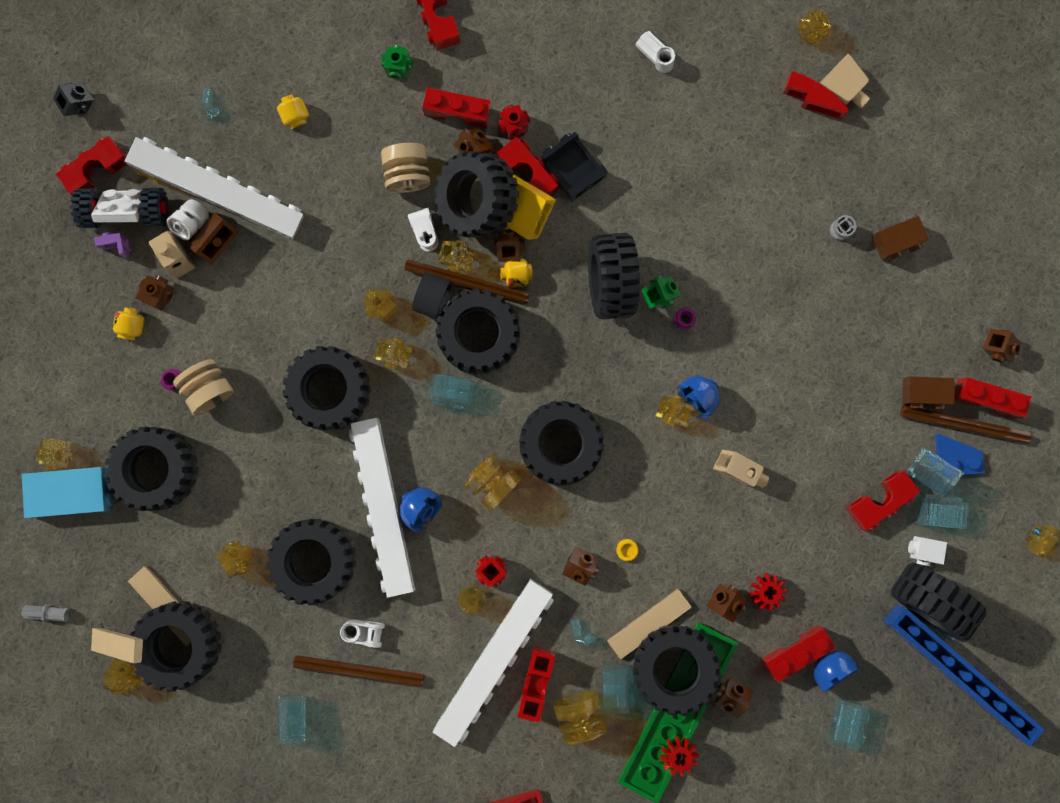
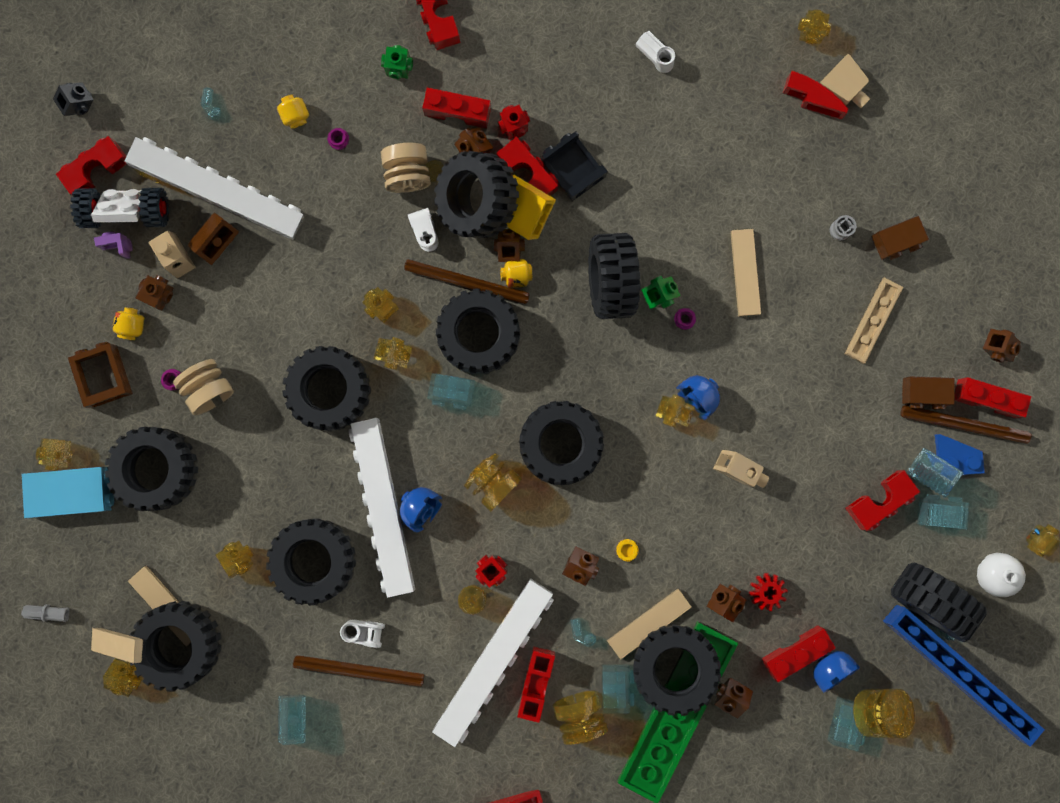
(123, 387): none -> reddish brown window
(187, 219): white wheel -> none
(338, 132): none -> magenta plate
(431, 295): black piece -> none
(456, 256): clear yellow brick -> none
(673, 763): red gear -> none
(745, 272): none -> tan tile
(873, 320): none -> tan tile
(884, 713): none -> clear yellow wheel
(927, 550): white brick -> none
(1001, 575): none -> white cylinder

